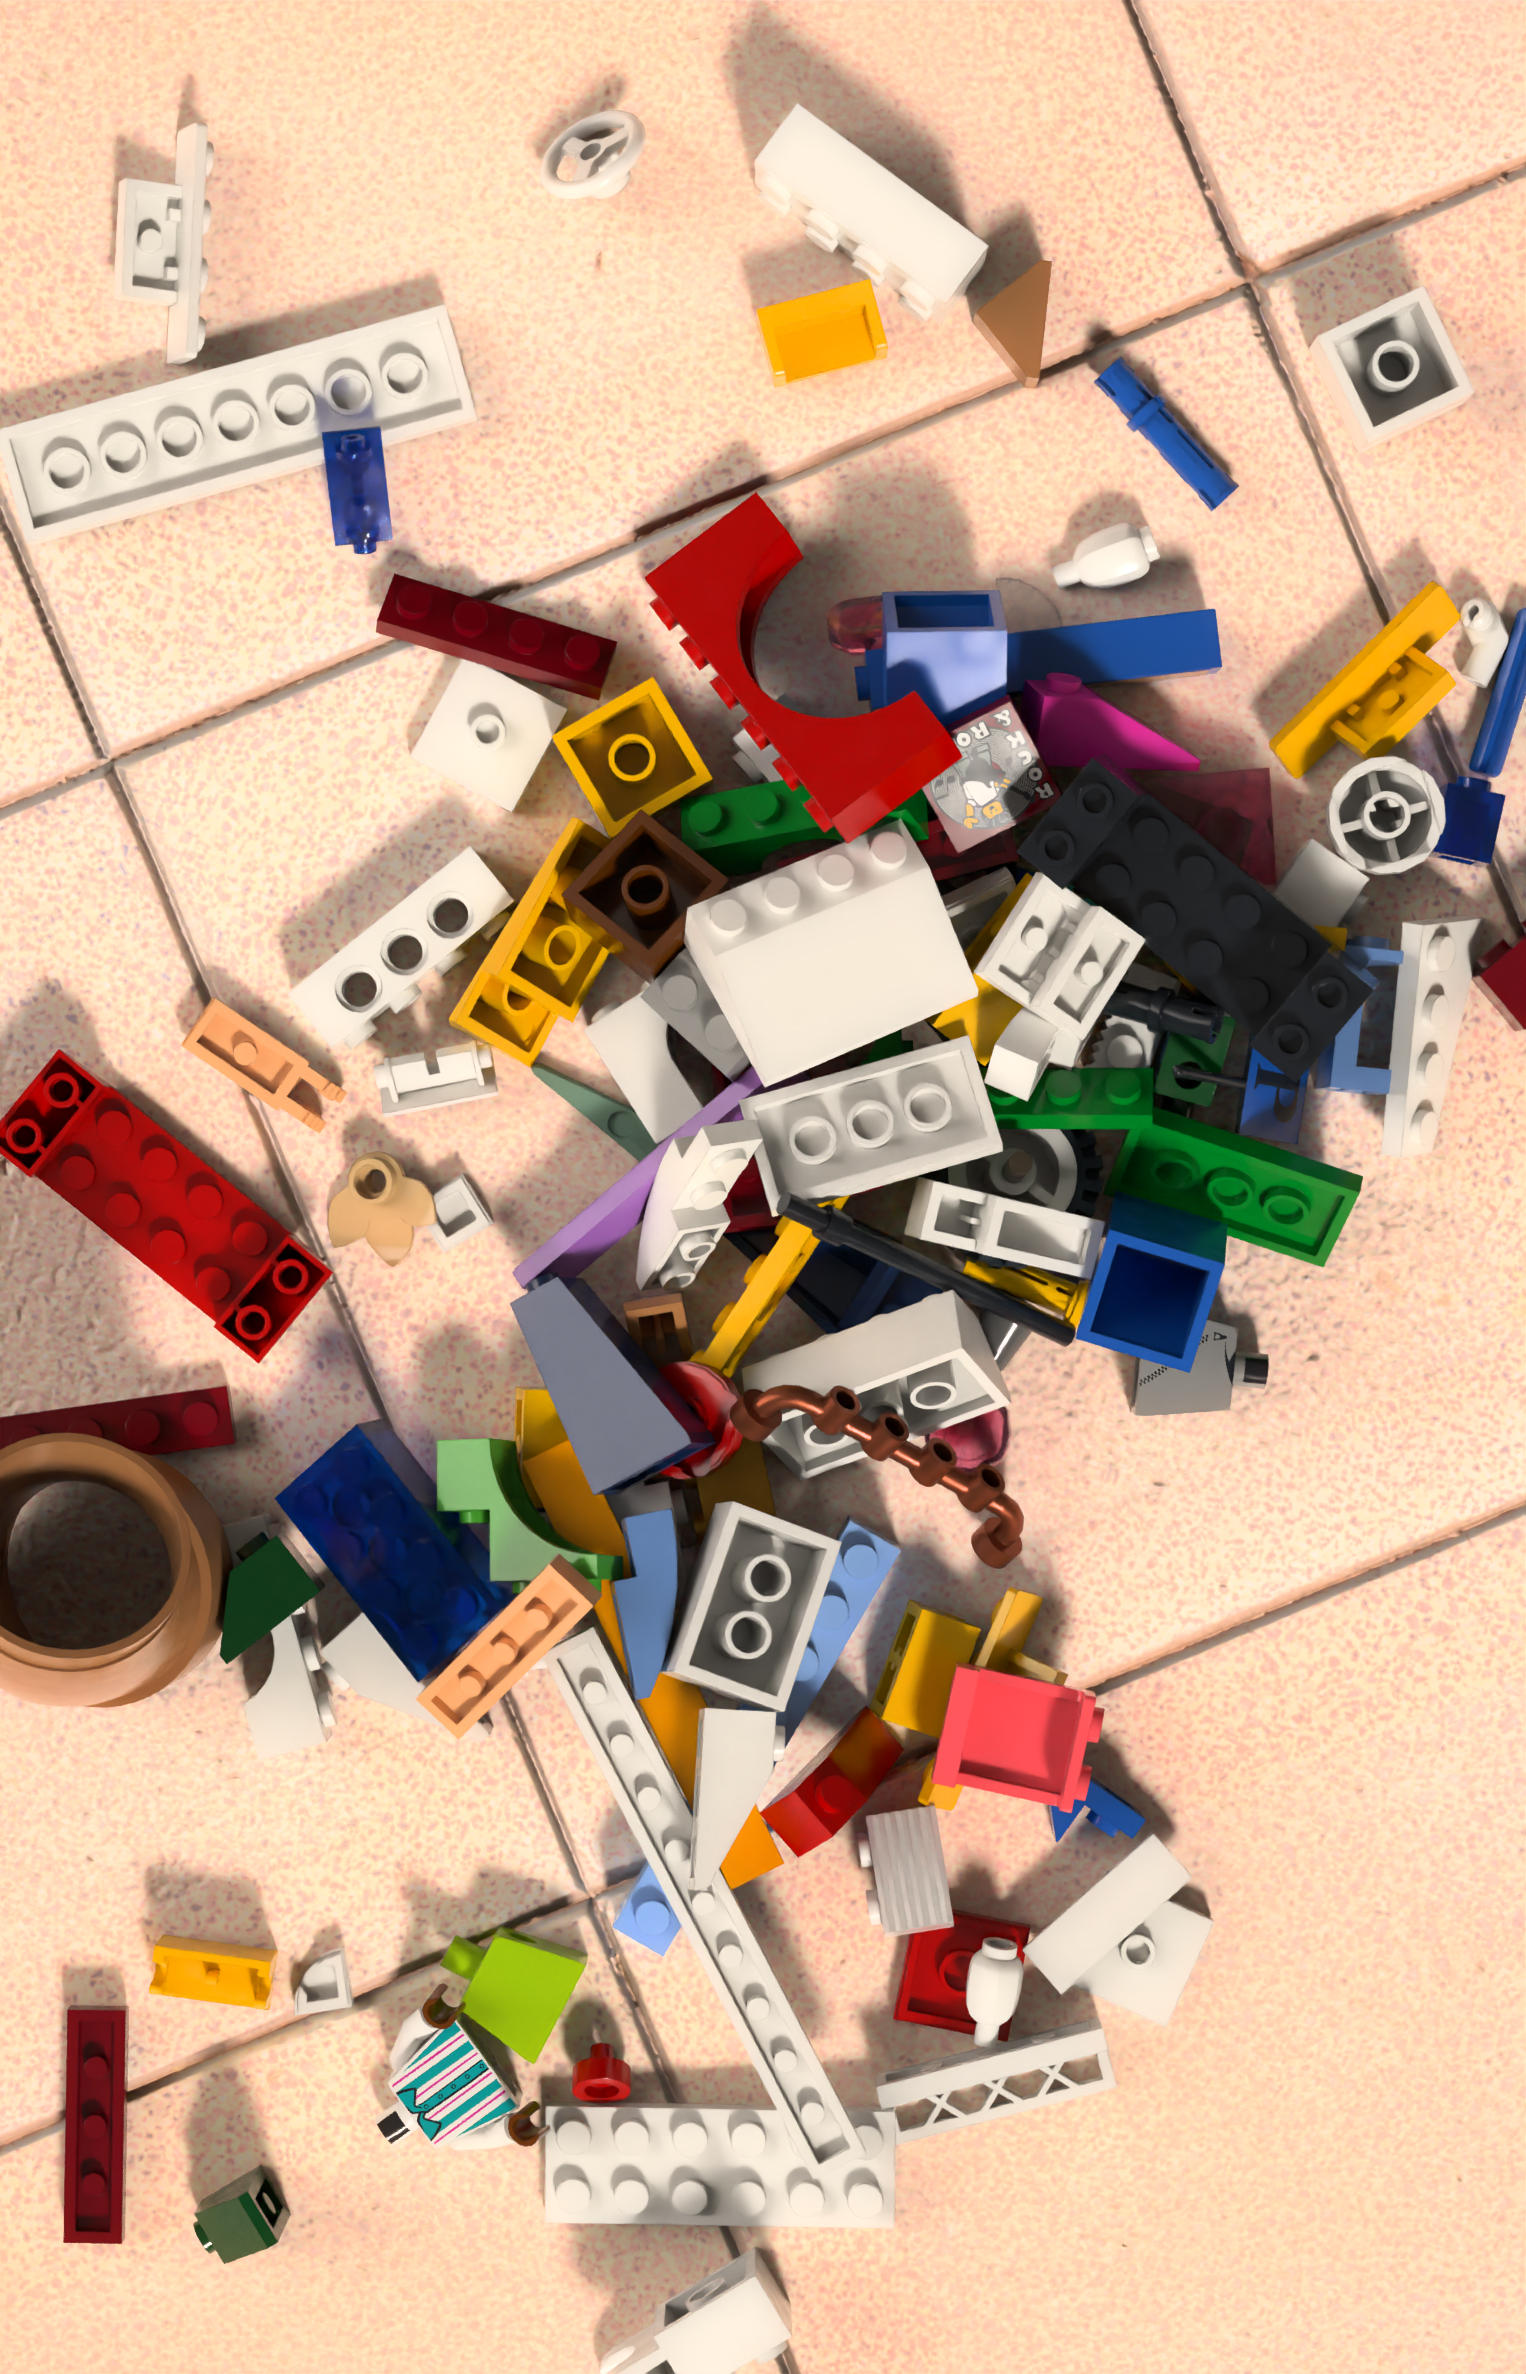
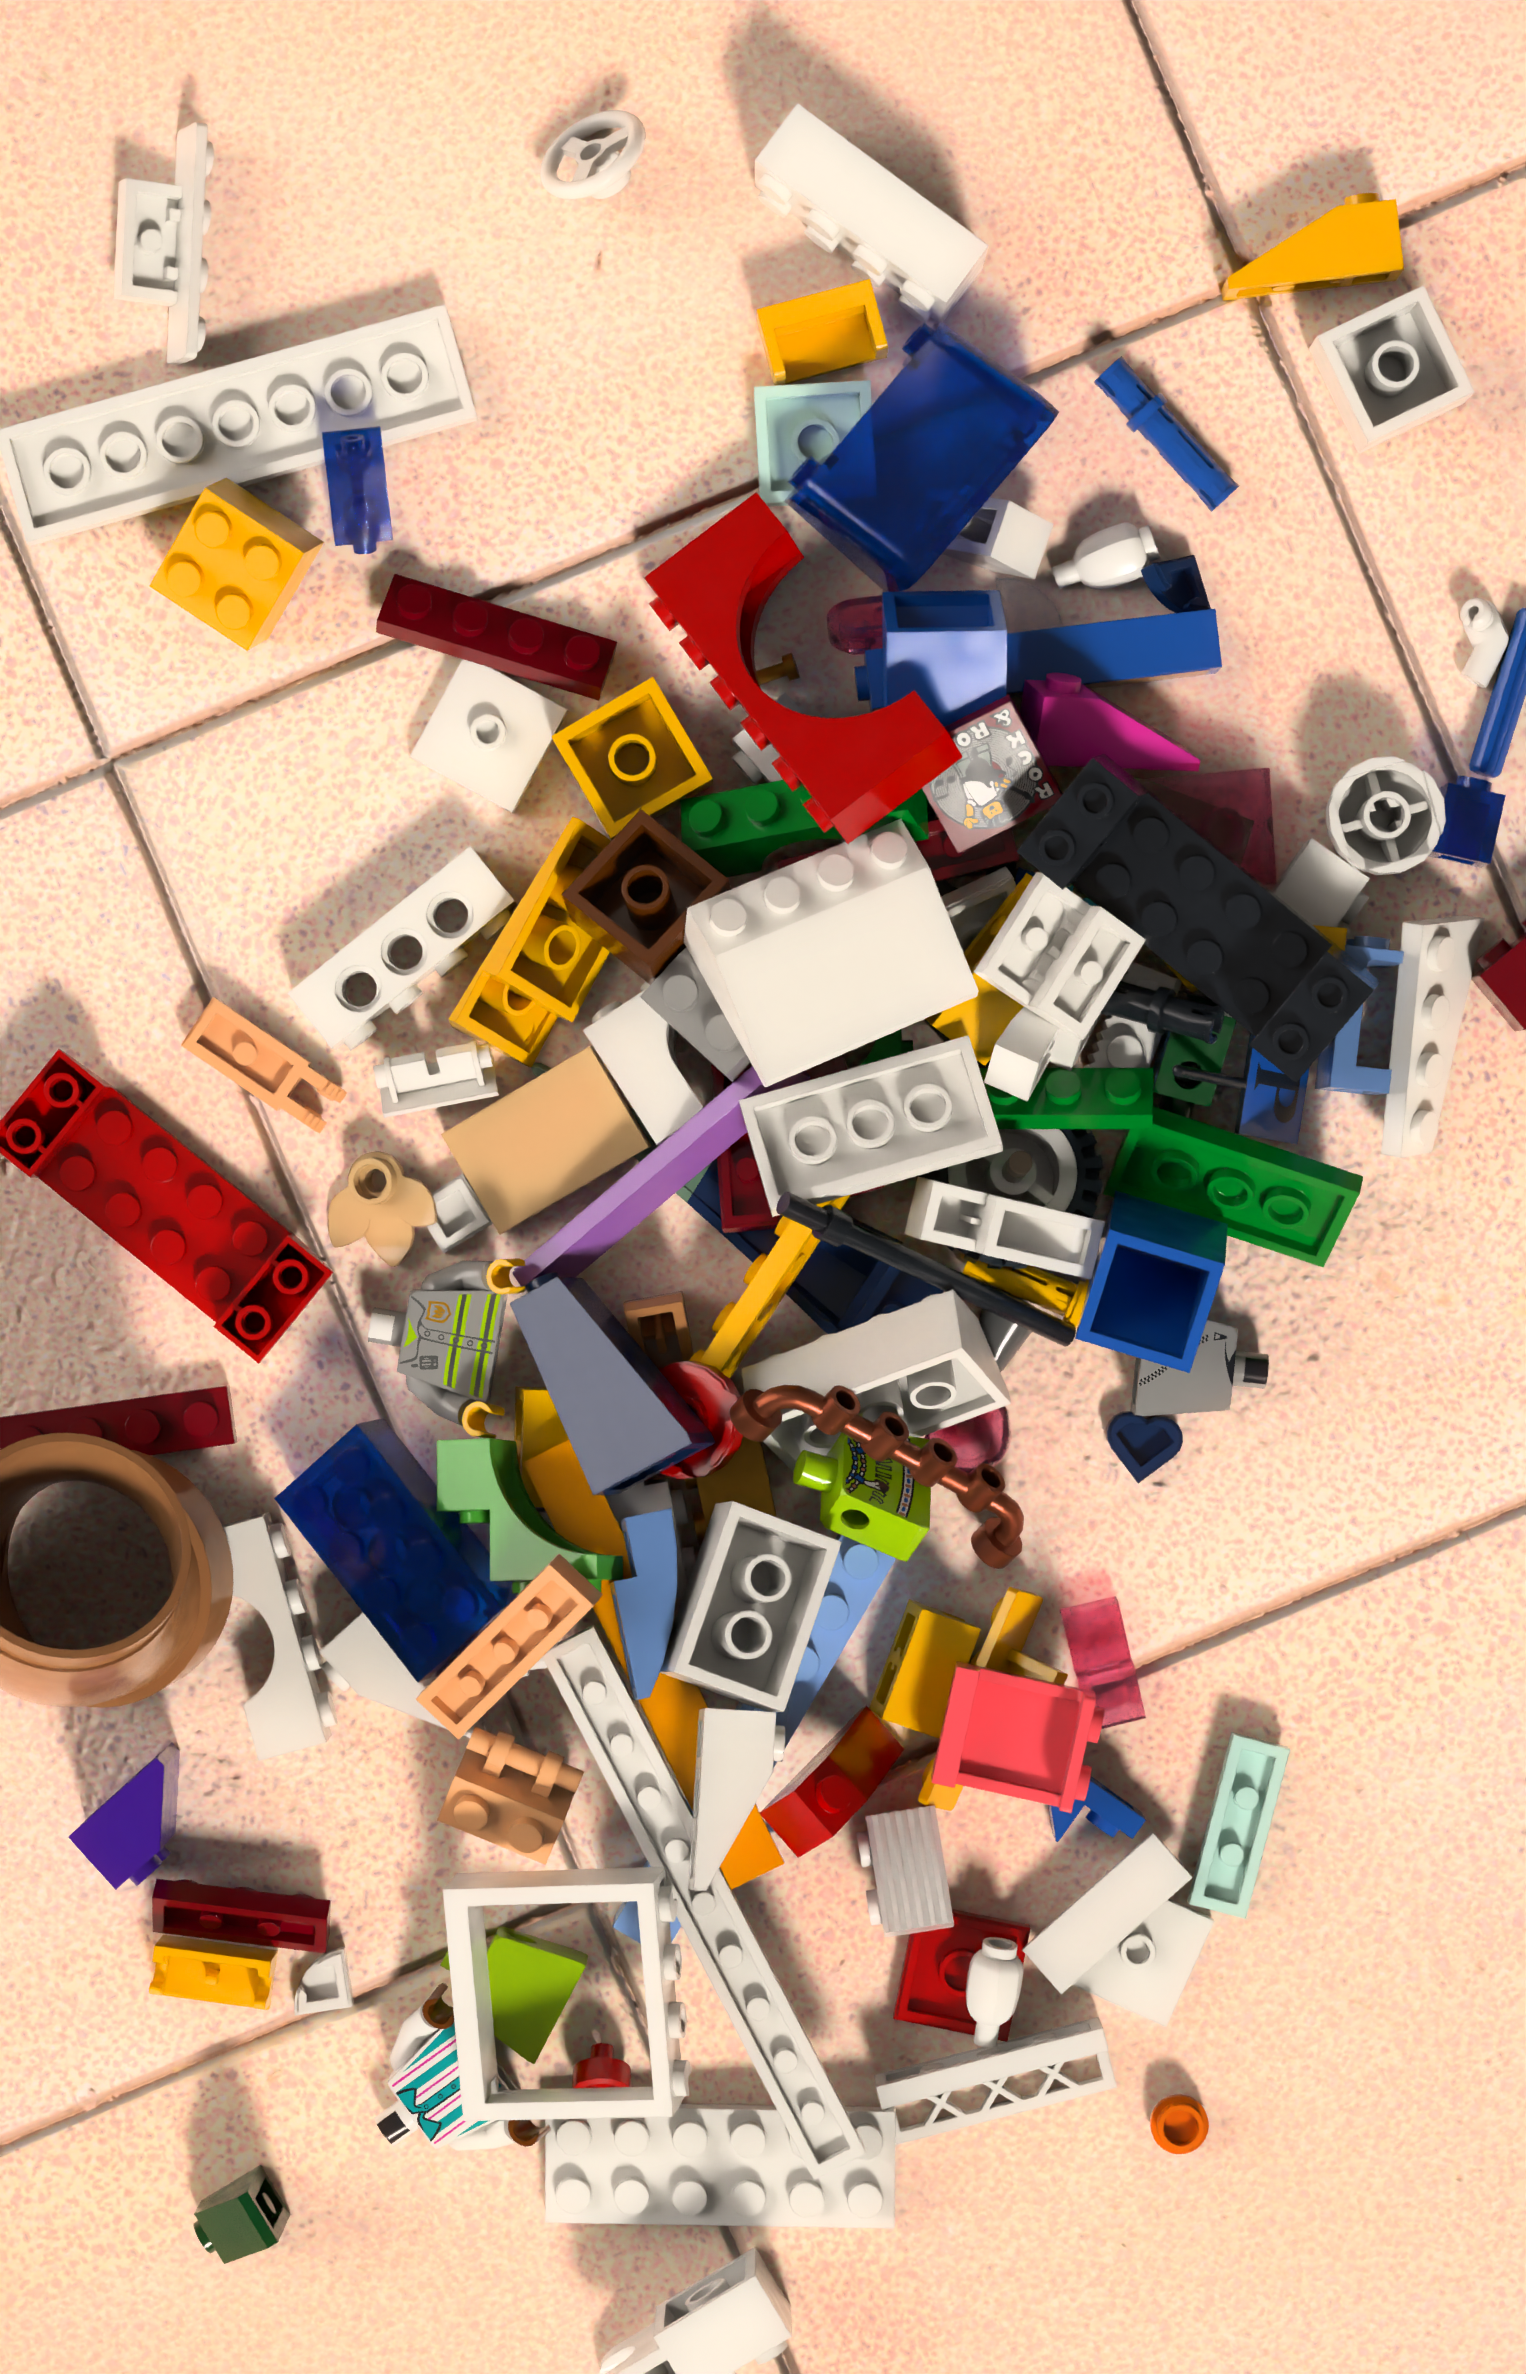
(96, 2124): dark red plate -> none
(133, 1825): none -> dark purple slope
(236, 563): none -> yellow brick
(241, 1915): none -> dark red plate
(264, 1591): dark green slope -> none
(452, 1339): none -> light grey torso
(472, 1996): none -> white window
(510, 1794): none -> light nougat brick
(546, 1139): none -> tan tile
(686, 1204): white slope -> none
(785, 668): none -> pearl gold piece
(802, 423): none -> light aqua plate
(867, 1497): none -> lime torso
(921, 458): none -> clear blue windscreen
(1003, 539): none -> white slope
(1016, 322): medium nougat slope -> none
(1103, 1659): none -> clear pink slope
(1143, 1443): none -> dark blue tile
(1177, 584): none -> dark blue tile
(1179, 2124): none -> orange plate
(1238, 1825): none -> light aqua plate
(1340, 249): none -> yellow slope
(1378, 691): yellow bracket -> none

